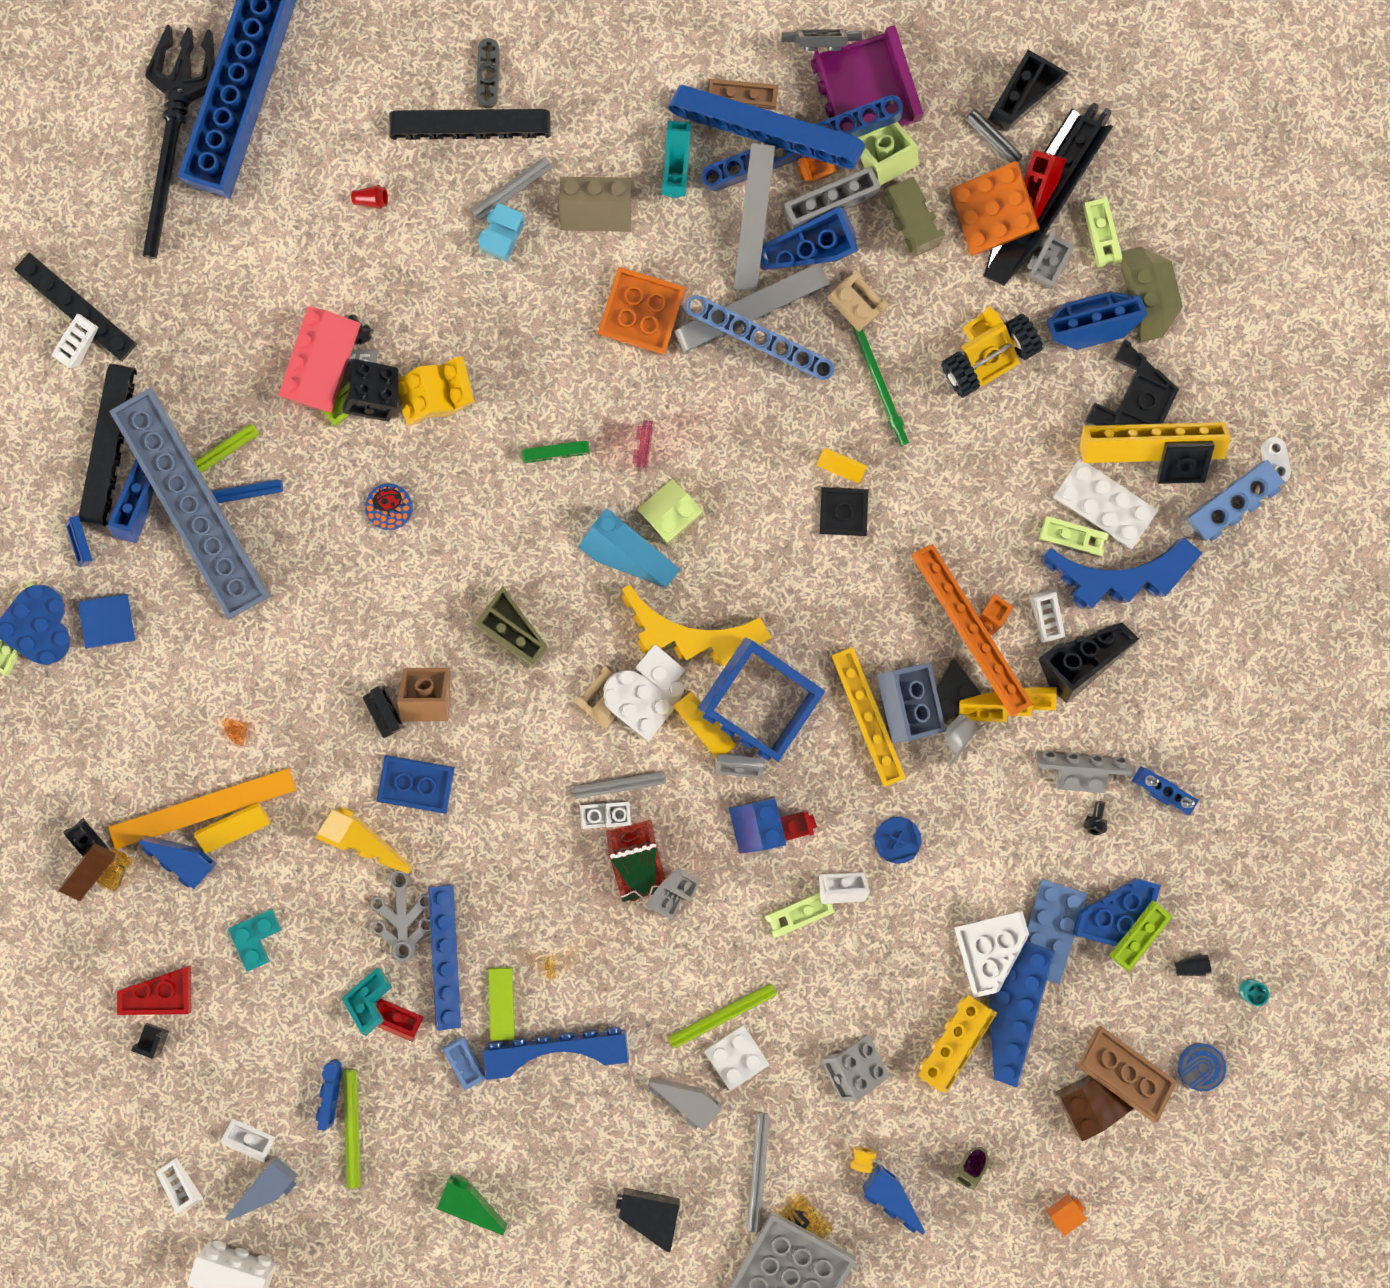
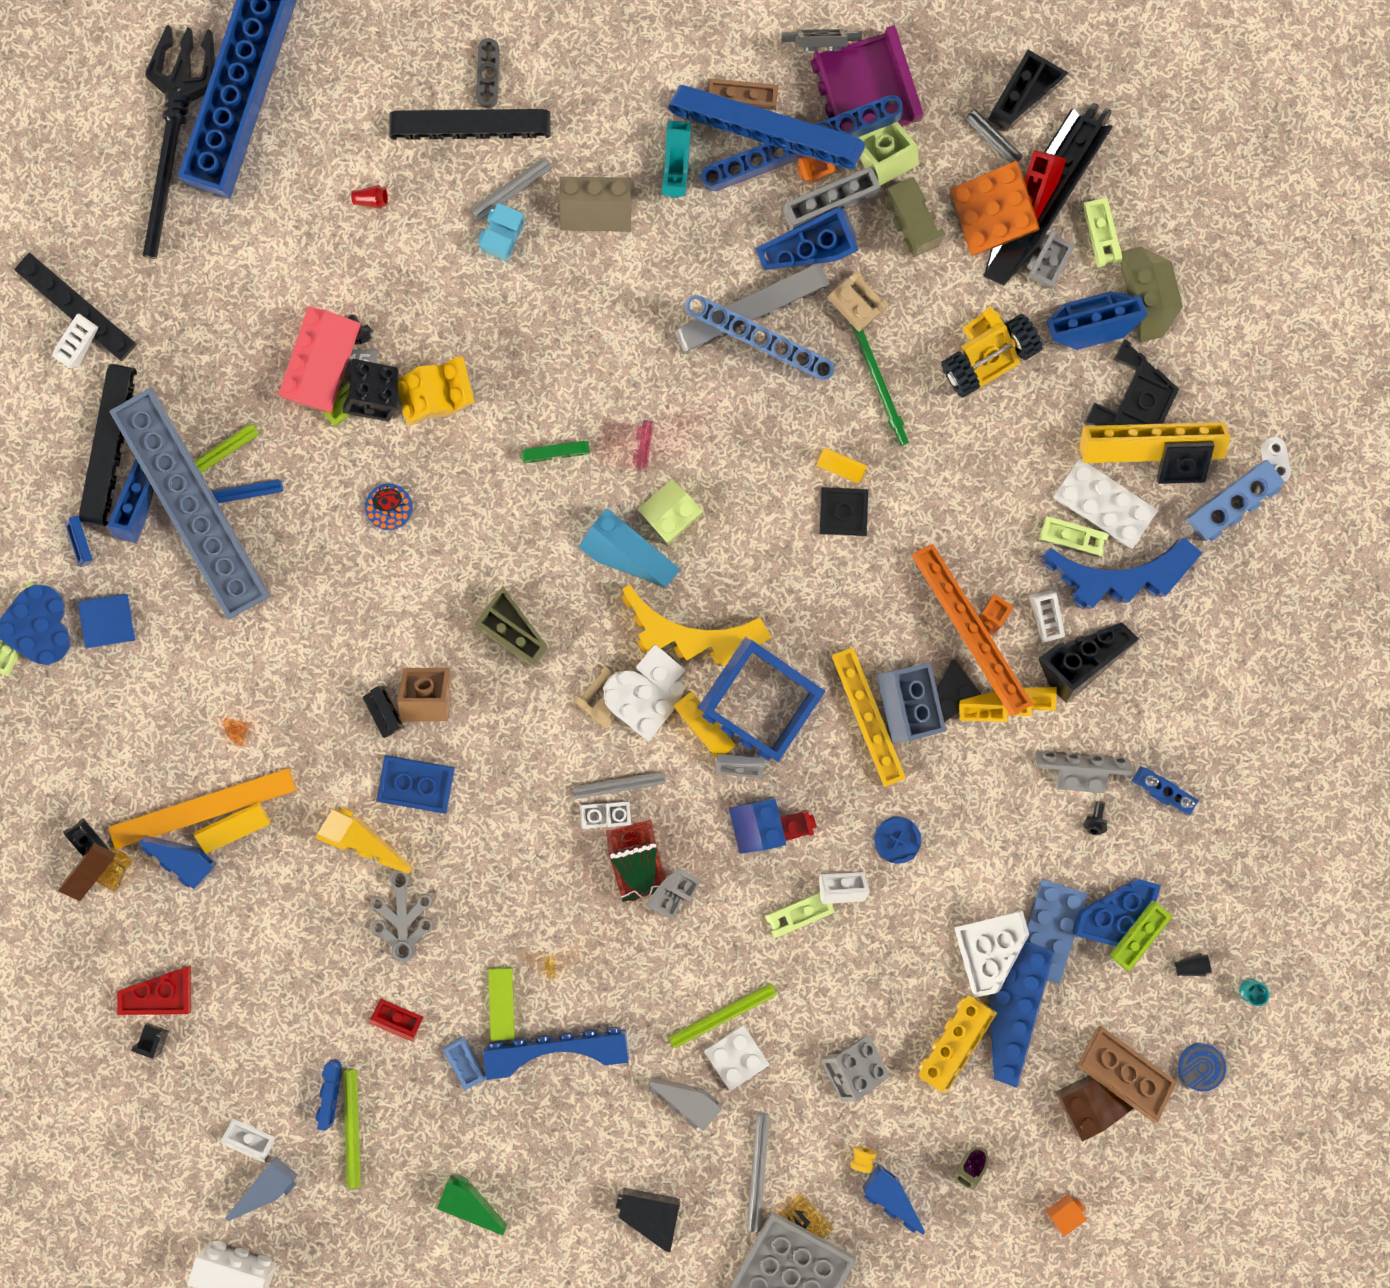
(185, 1181): white slope -> none
(248, 938): teal plate -> none
(362, 999): teal plate -> none
(444, 957): blue plate -> none
(641, 310): orange plate -> none
(754, 216): light grey tile -> none
(960, 733): light grey piece -> none

